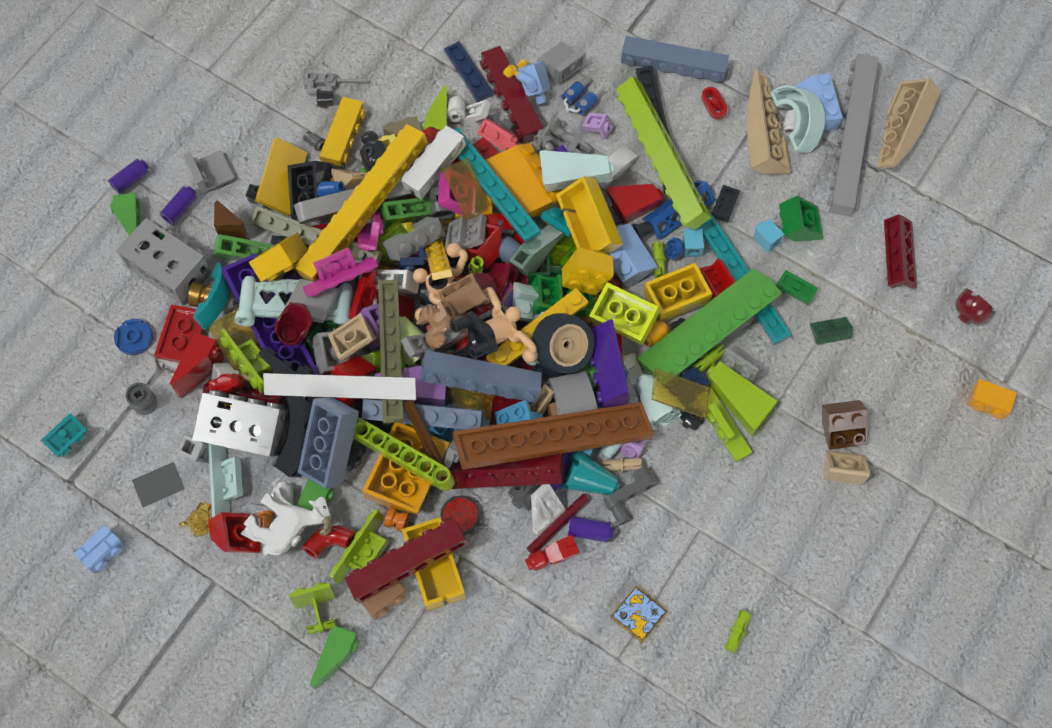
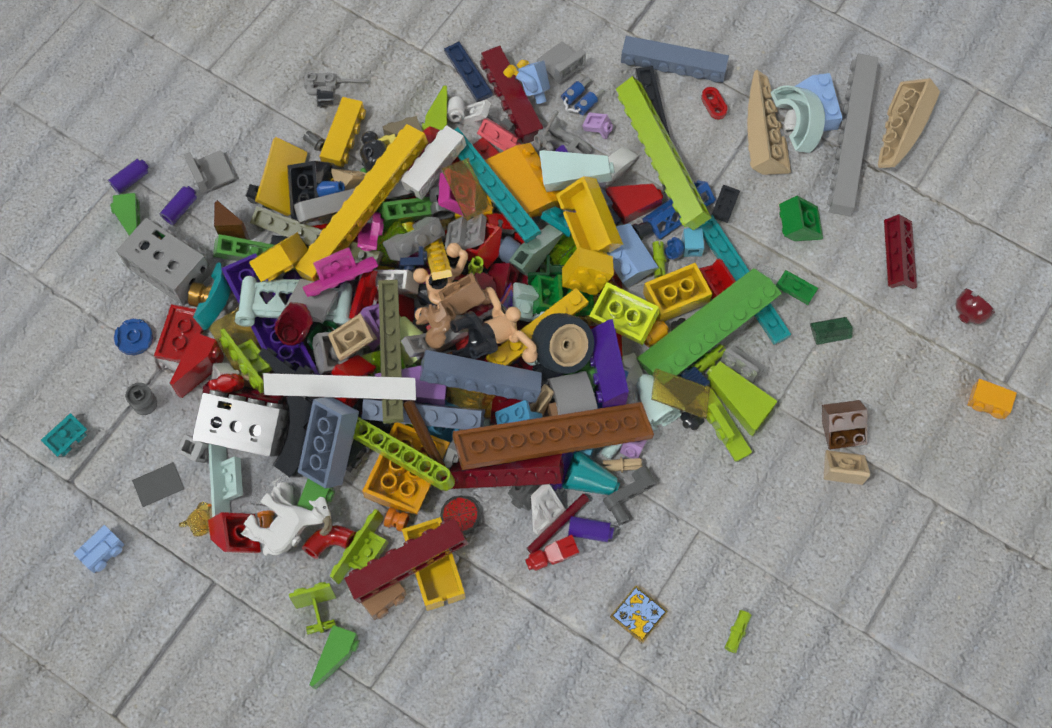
(768, 235): medium azure brick -> none

